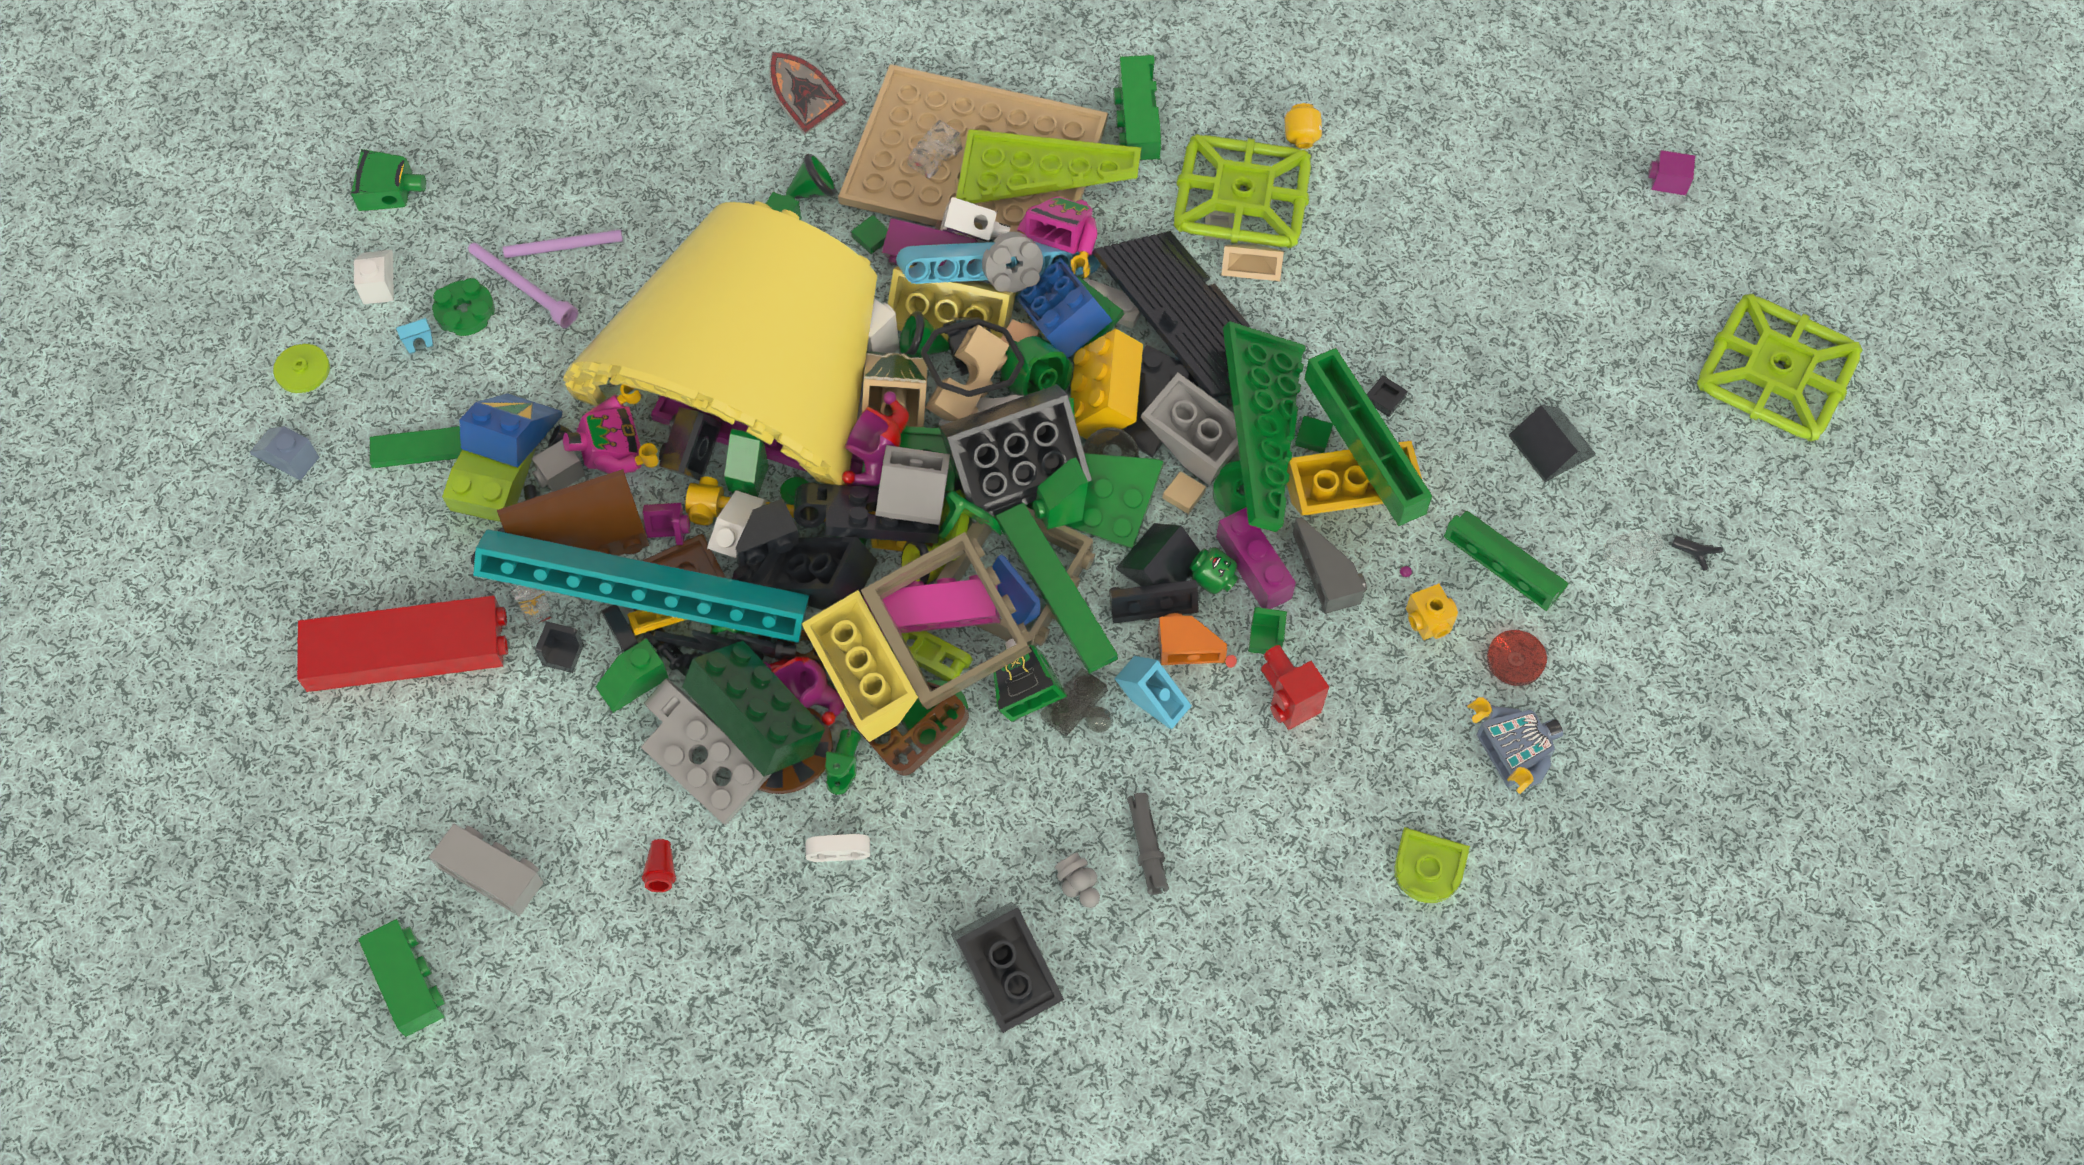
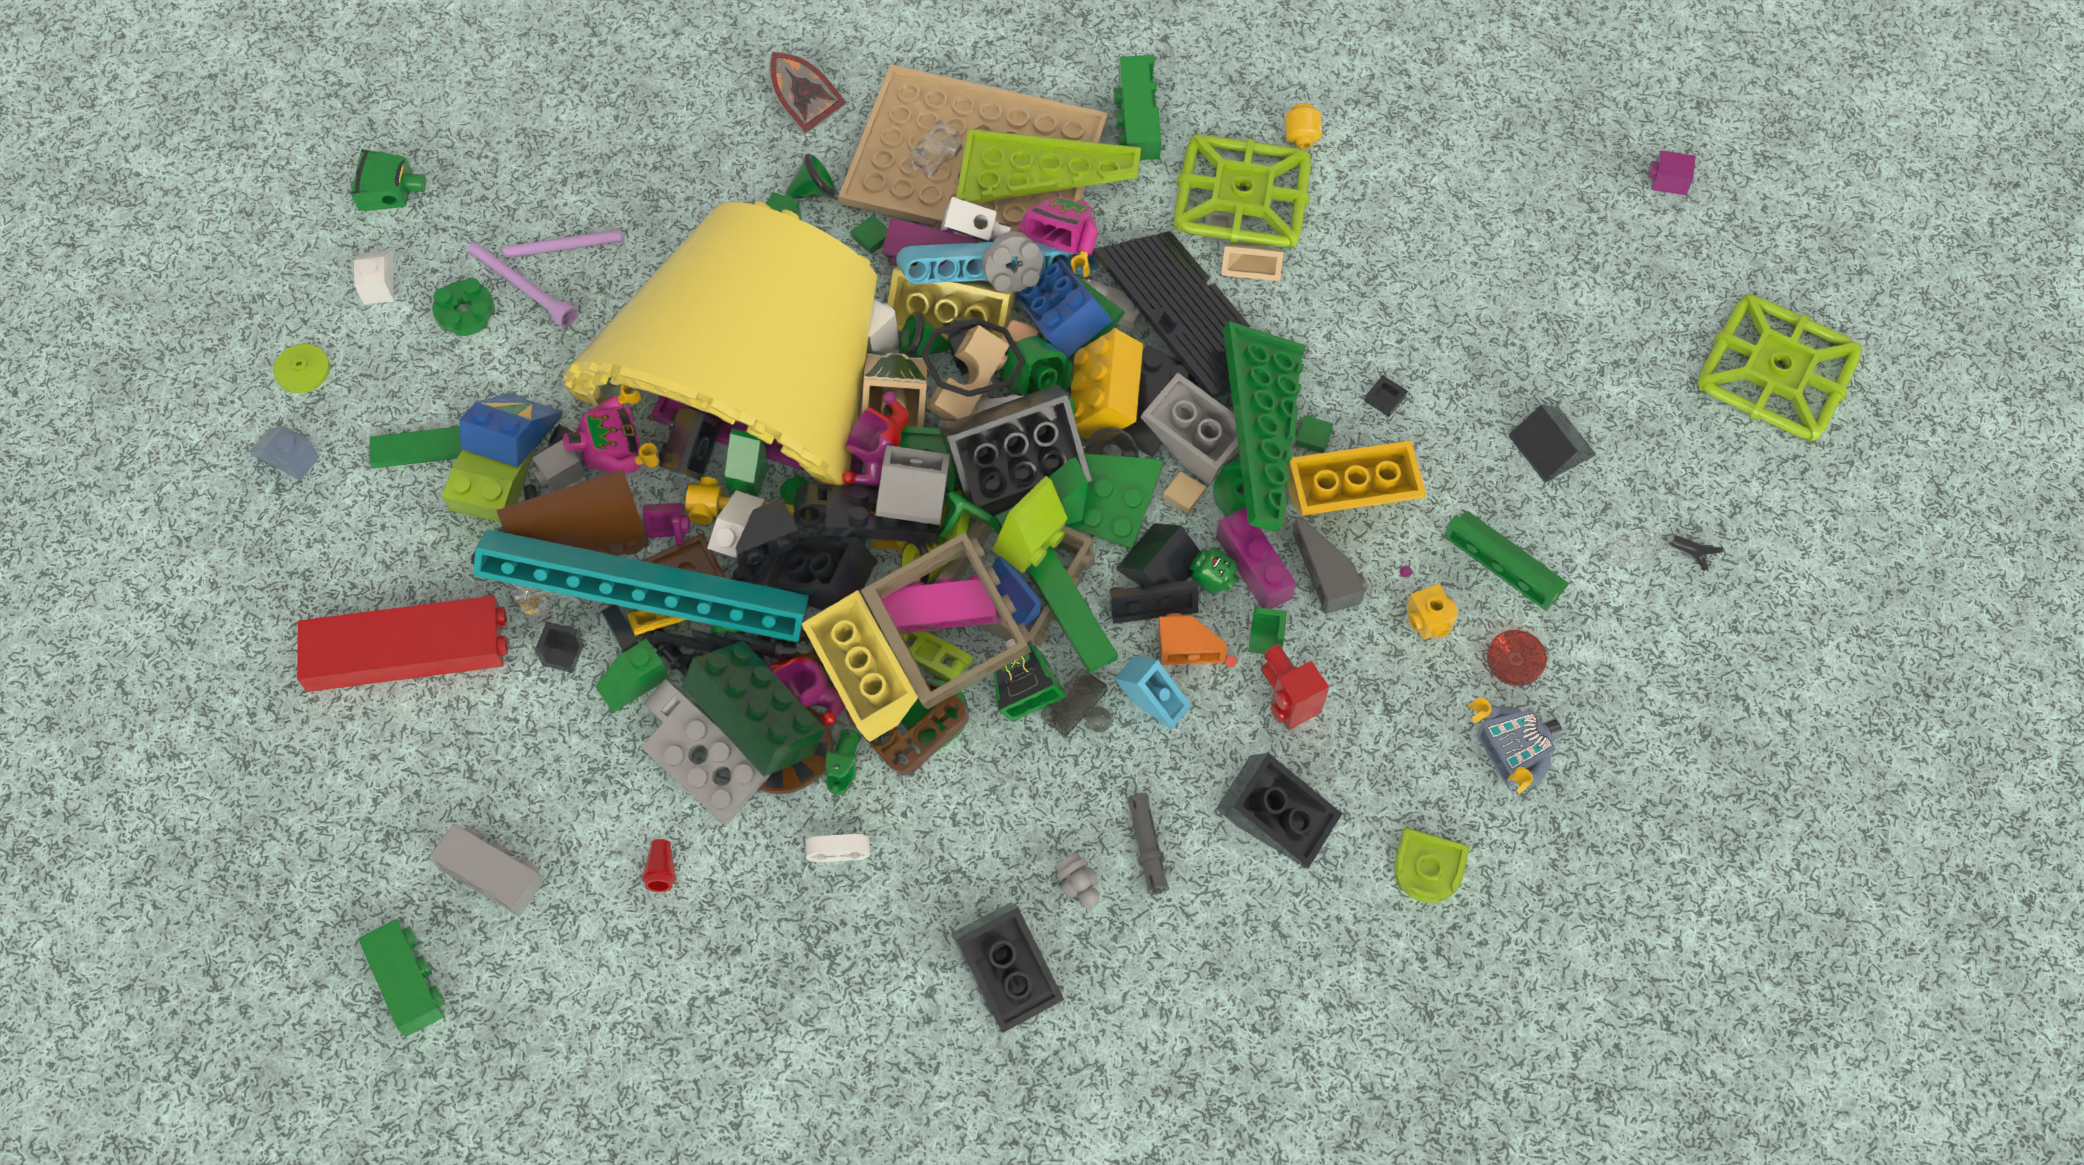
(413, 331): medium azure tile -> none
(1032, 527): none -> lime slope
(1279, 809): none -> black slope
(1367, 437): green brick -> none

